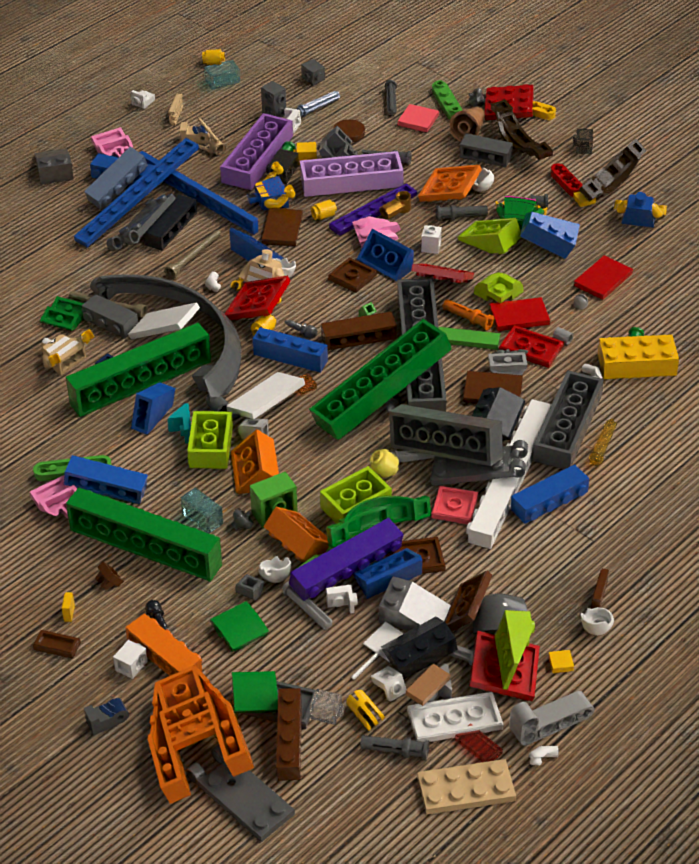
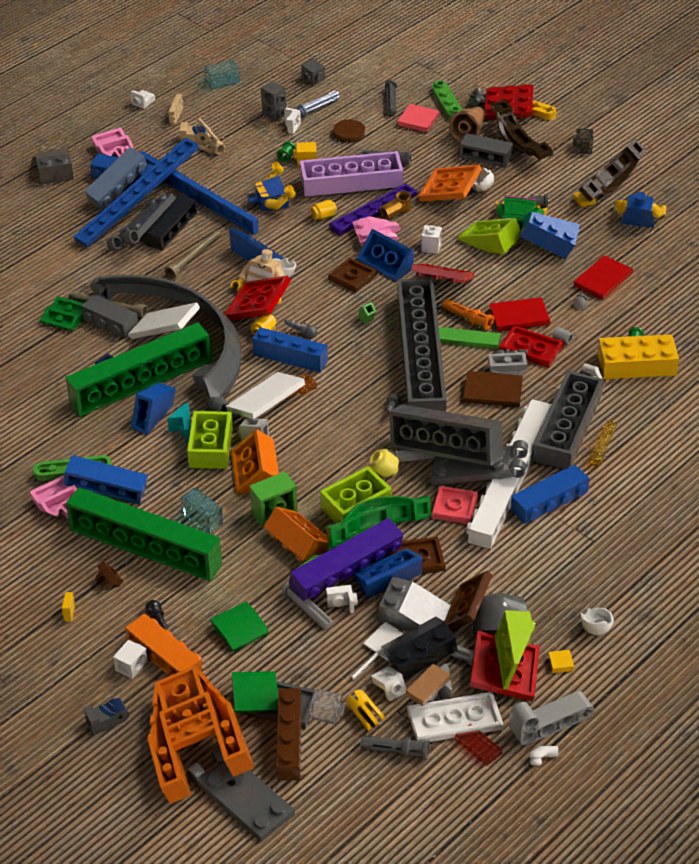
(56, 644): reddish brown tile -> none
(64, 352): tan torso -> none
(211, 282): white arm -> none
(213, 57): yellow brick -> none
(241, 519): dark grey piece -> none
(250, 587): dark grey brick -> none
(256, 151): medium lavender brick -> none
(275, 569): white hair -> none
(282, 227): reddish brown tile -> none
(288, 161): clear smoke brick -> none
(336, 144): dark grey brick -> none
(359, 330): reddish brown brick -> none
(380, 379): green brick -> none
(466, 211): dark grey pin -> none
(466, 786): tan plate -> none
(498, 287): lime brick -> none
(500, 406): slope -> none
(565, 174): red beam -> none
(600, 588): reddish brown tile -> none

